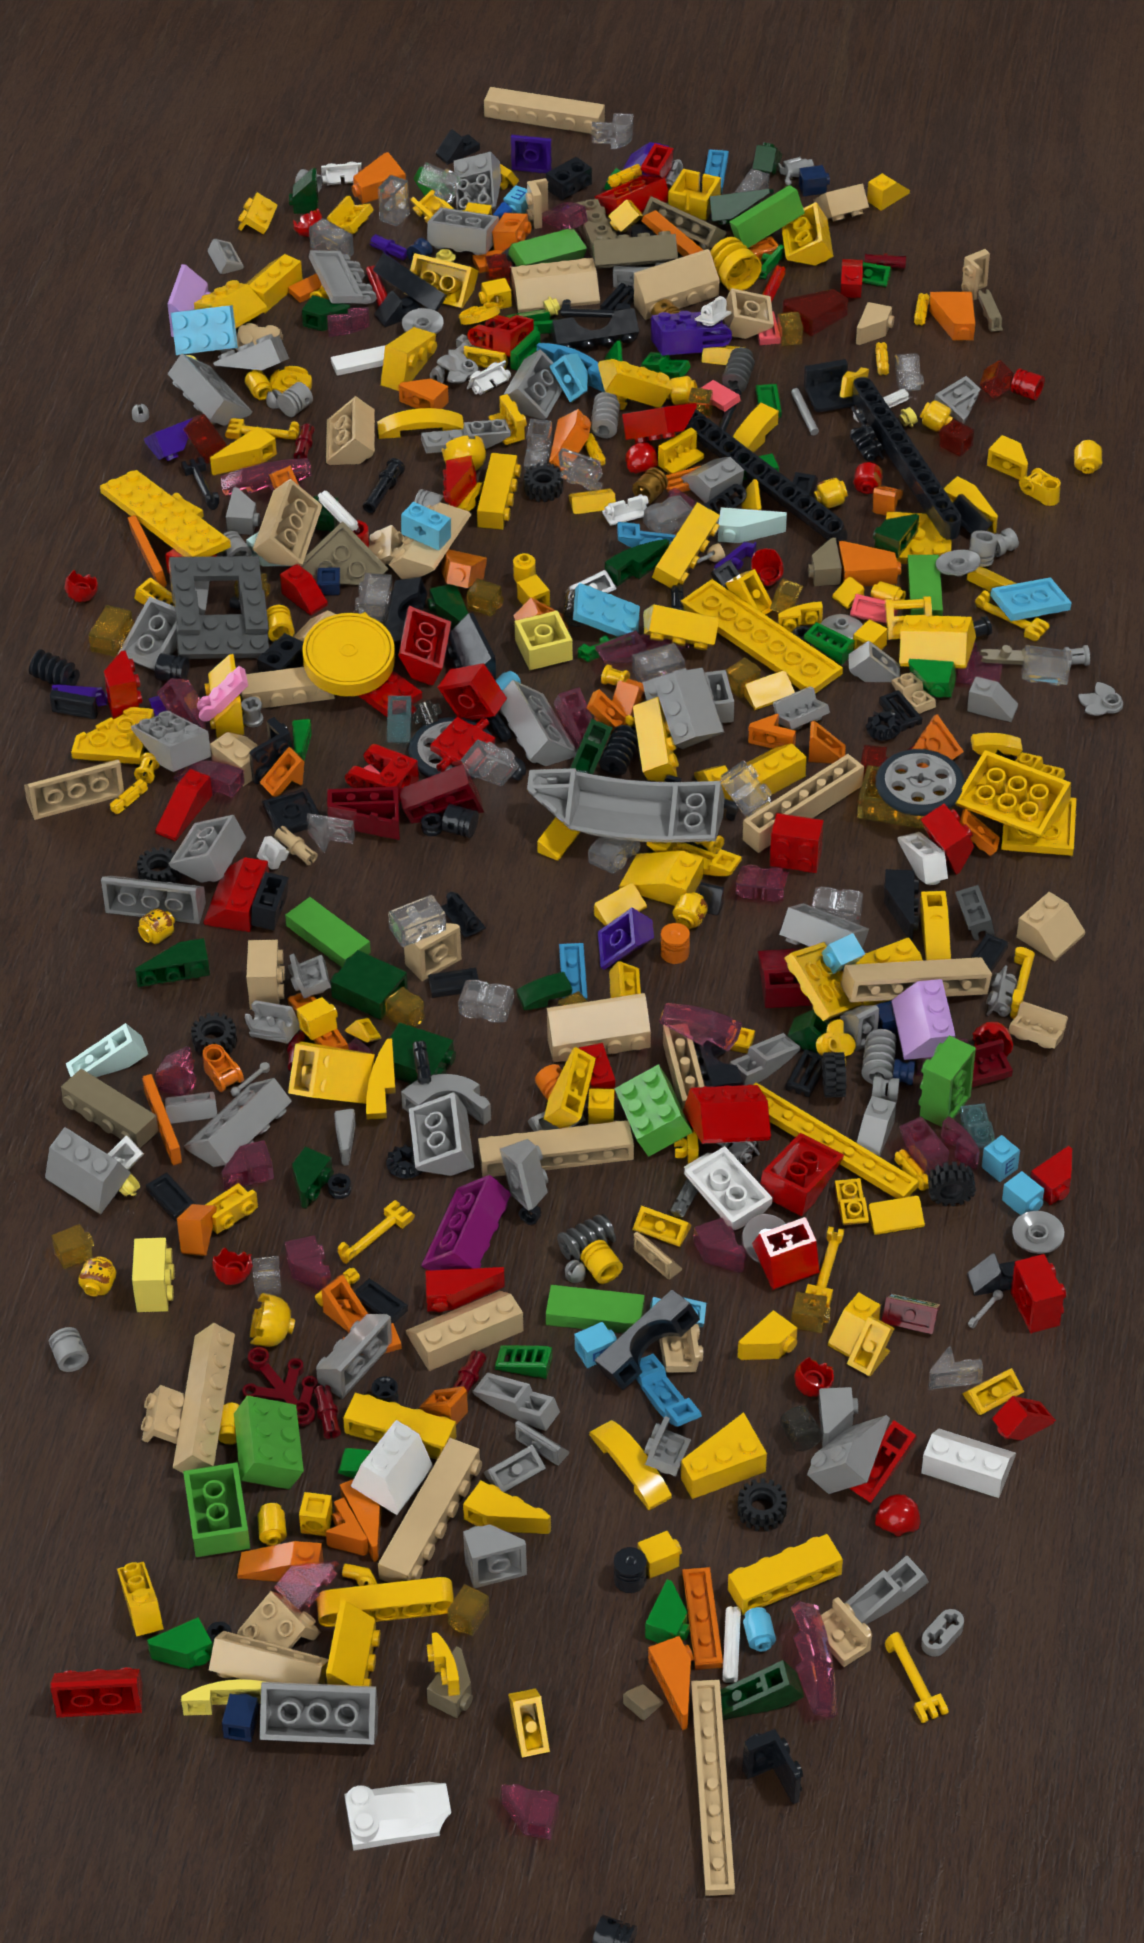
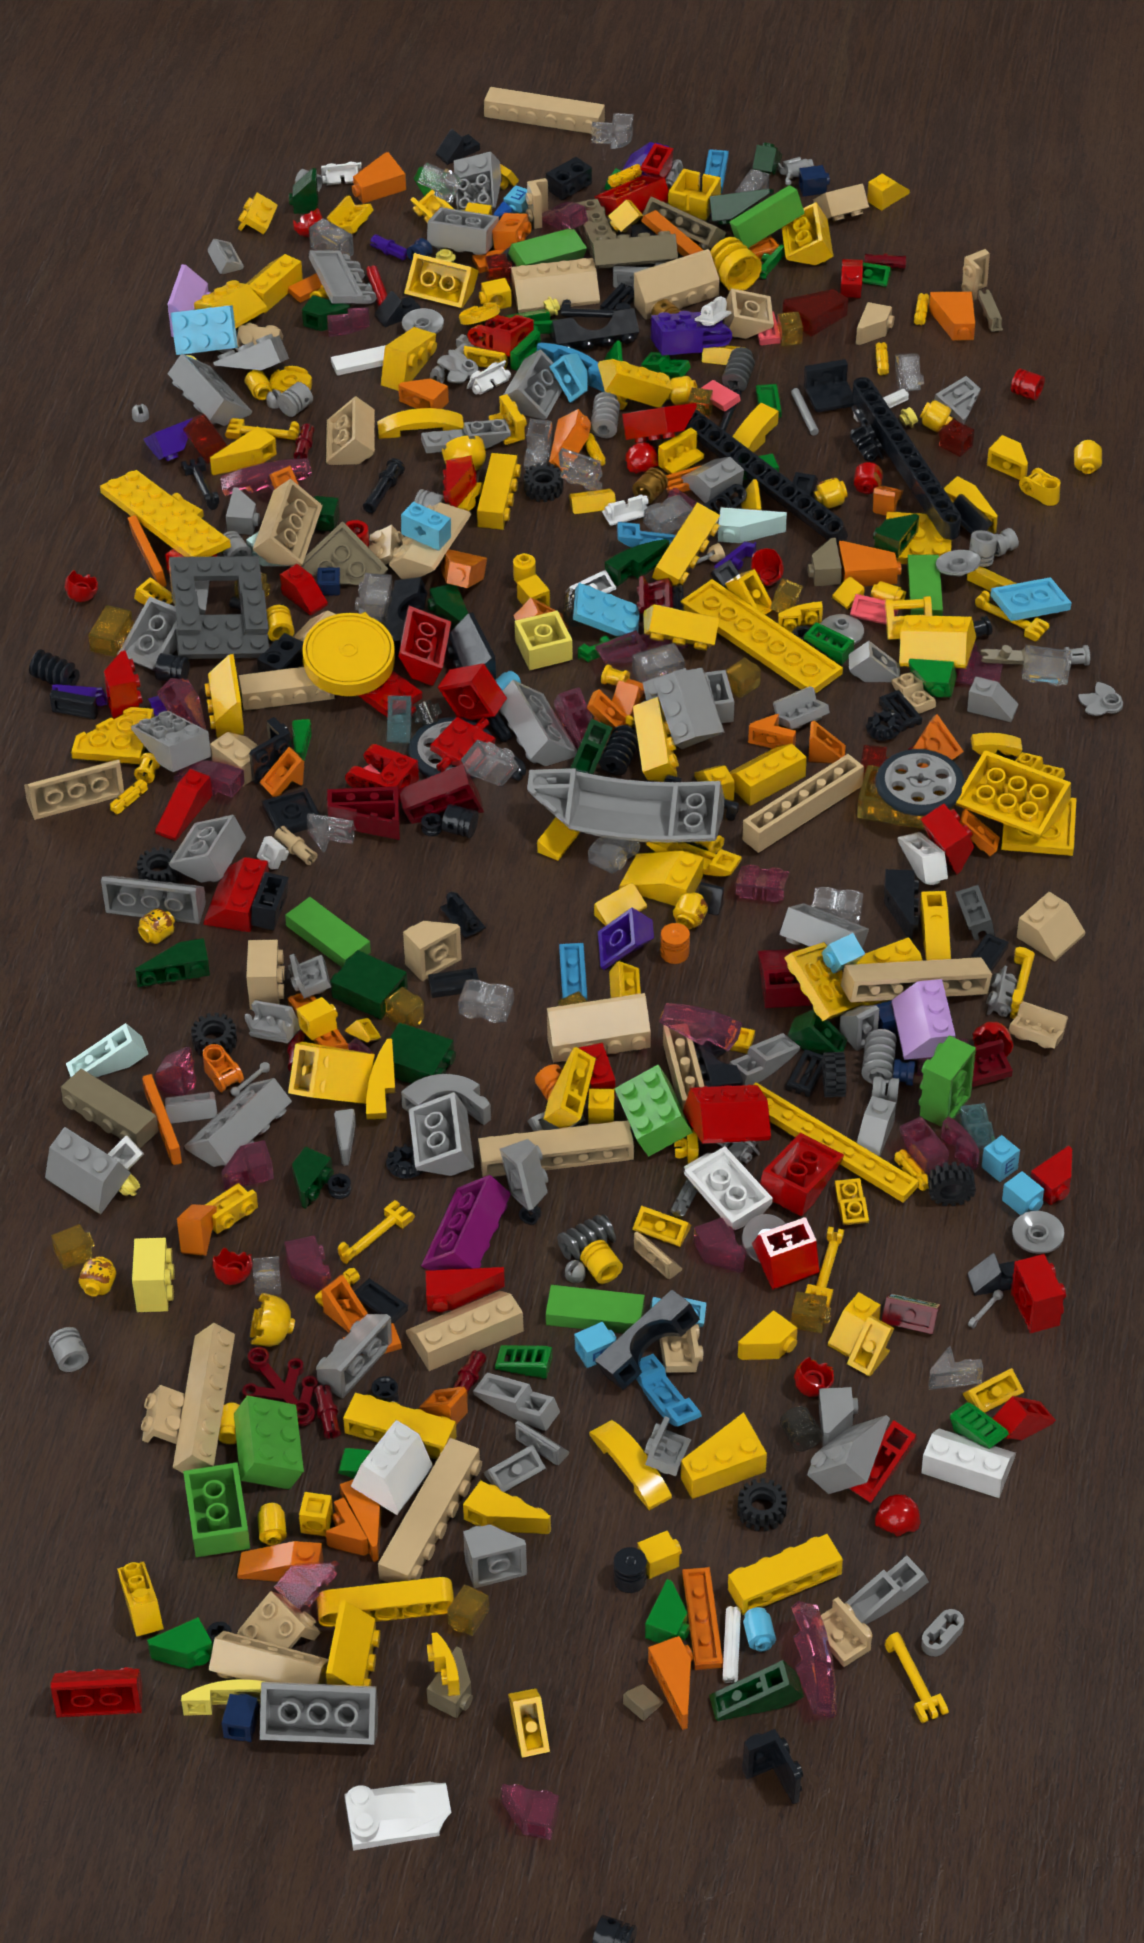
(169, 1195): black tile -> none
(222, 694): bright pink hinge -> none
(252, 715): light grey bush -> none
(337, 510): white axle -> none
(361, 1574): yellow arm -> none
(393, 200): clear brick -> none
(409, 282): black slope -> none
(417, 920): clear brick -> none
(422, 1062): black axle -> none
(484, 597): clear yellow brick -> none
(531, 154): dark purple slope -> none
(543, 989): dark green slope -> none
(654, 593): none -> dark red bracket
(712, 1788): tan plate -> none
(746, 789): clear brick -> none
(768, 689): yellow slope -> none
(774, 282): red axle -> none
(796, 843): red brick -> none
(836, 1040): yellow plate -> none
(848, 379): yellow slope -> none
(871, 632): yellow brick -> none
(896, 1215): yellow slope -> none
(975, 1424): none -> green slope
(996, 379): clear red brick -> none

